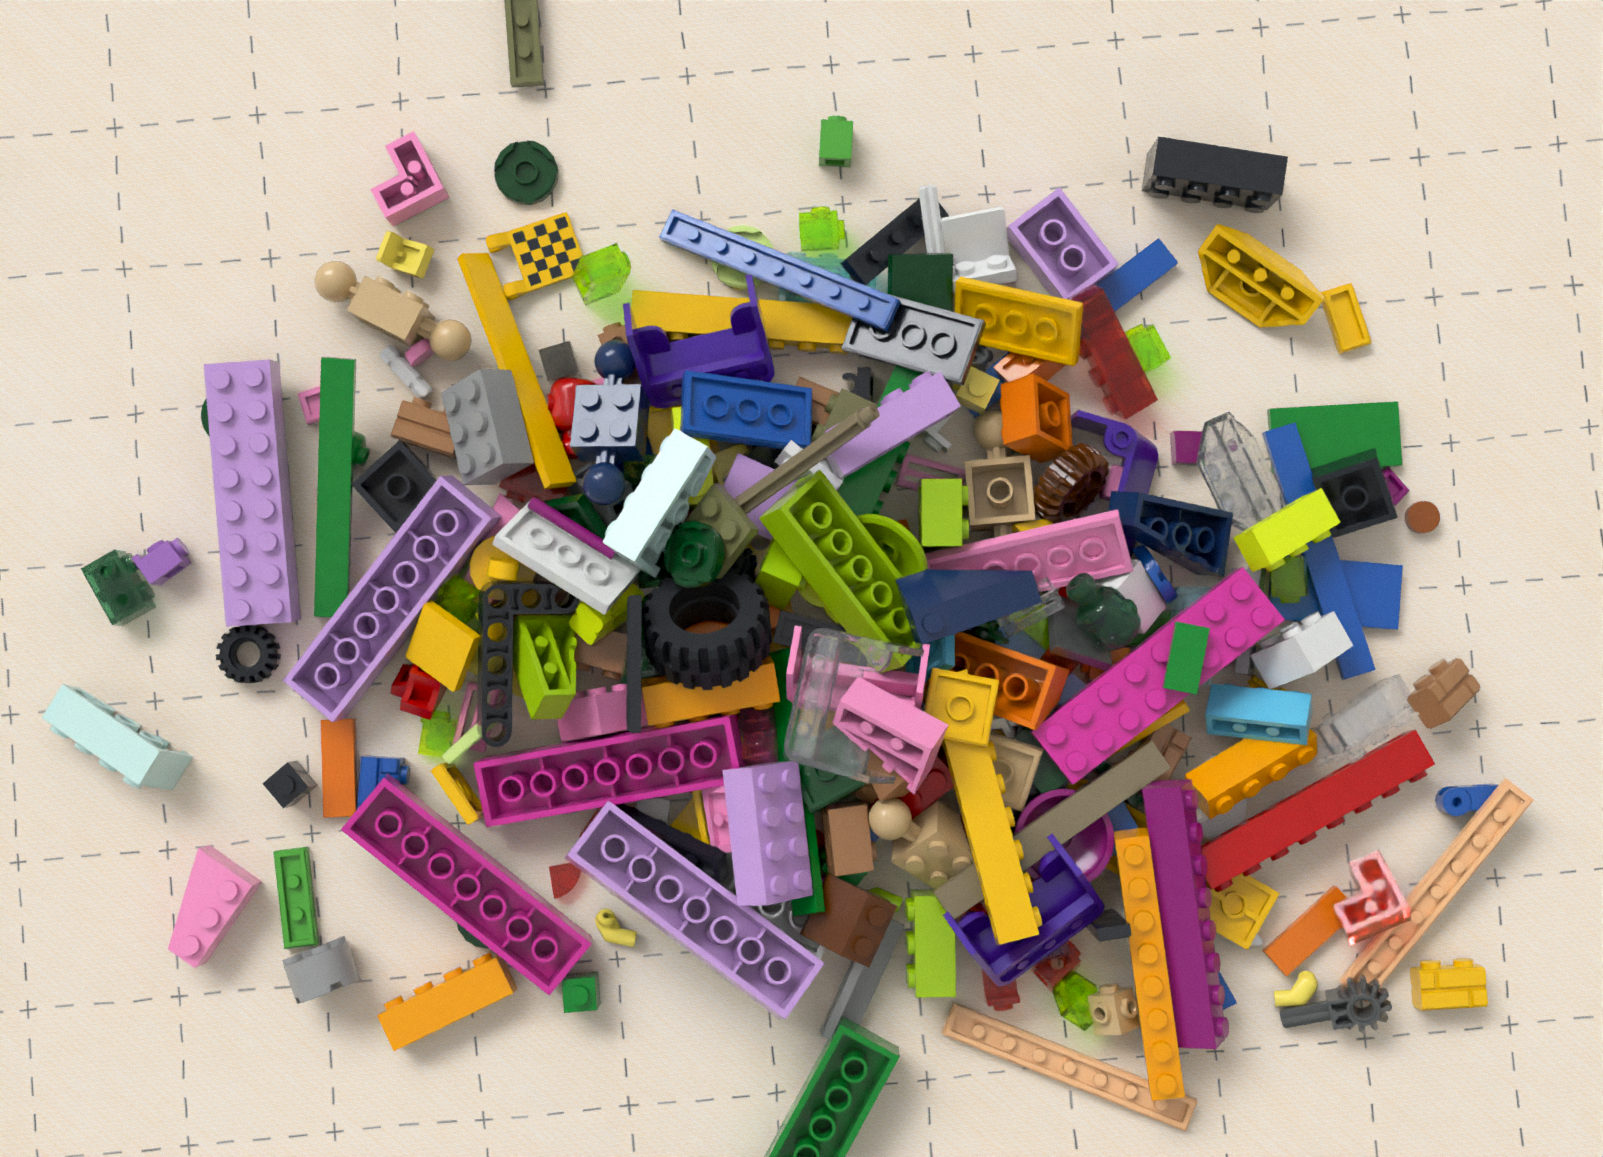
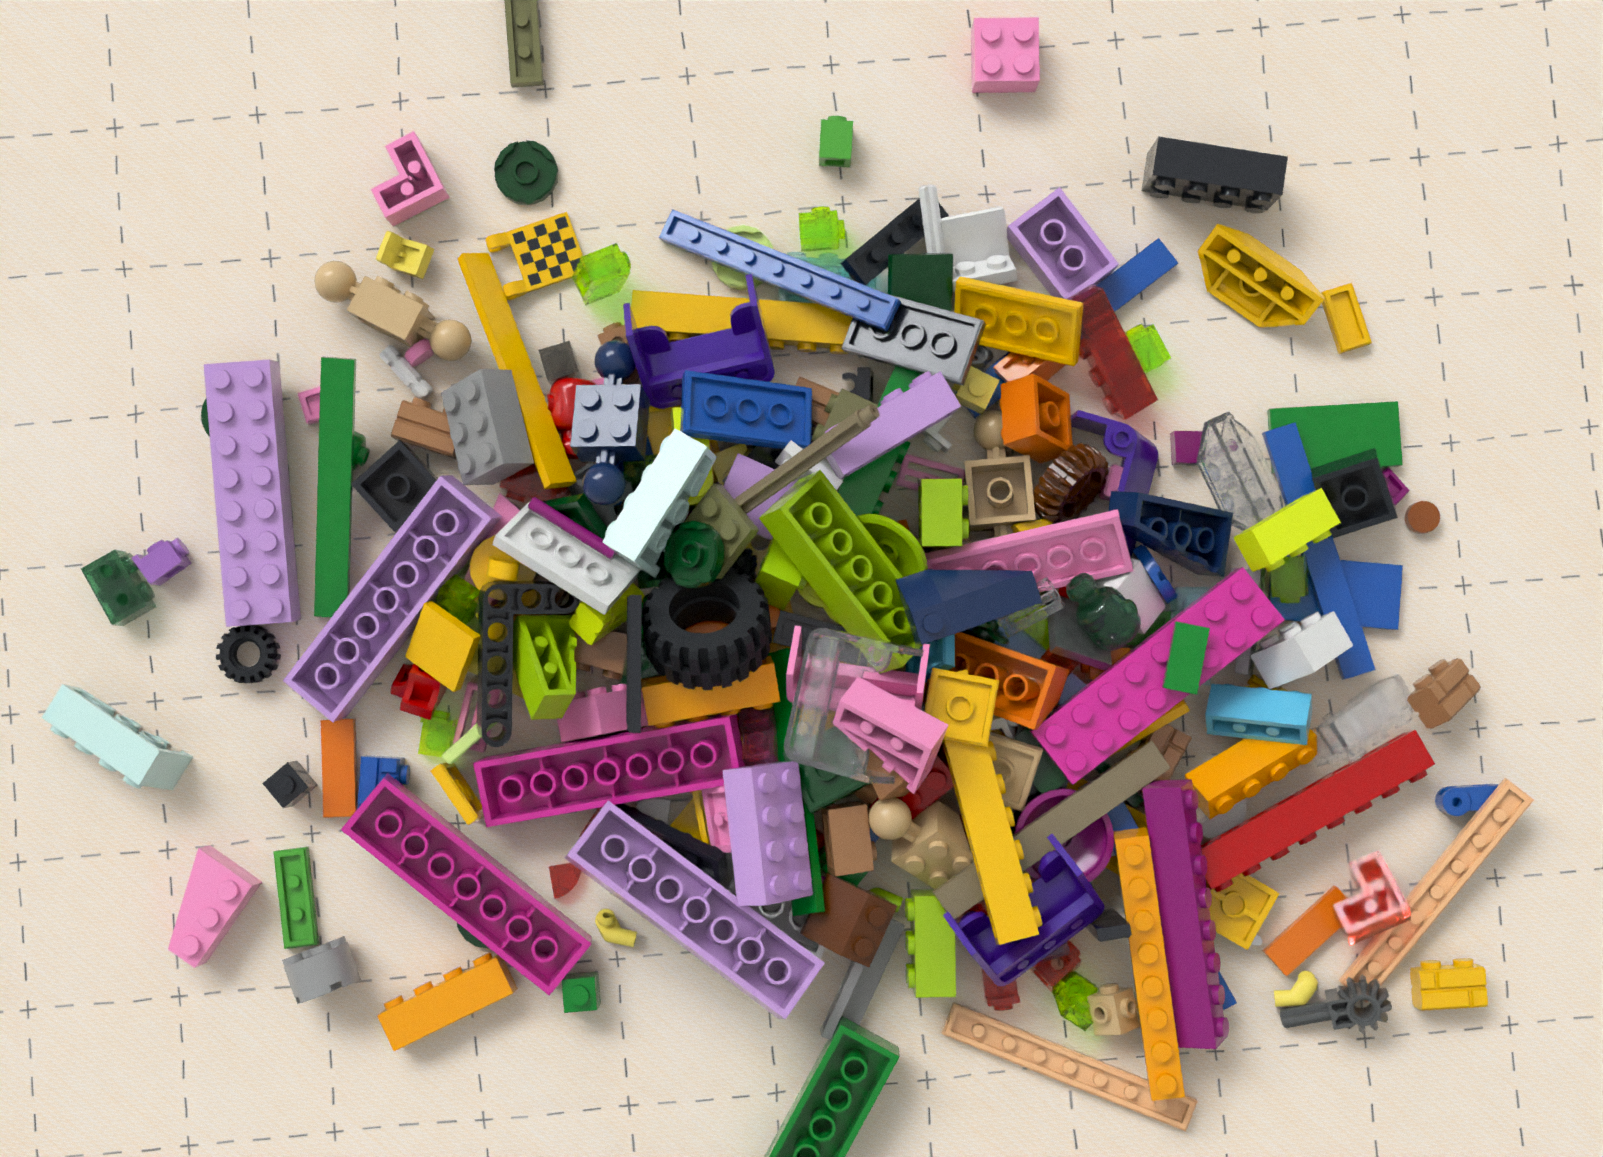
(1005, 55): none -> bright pink brick

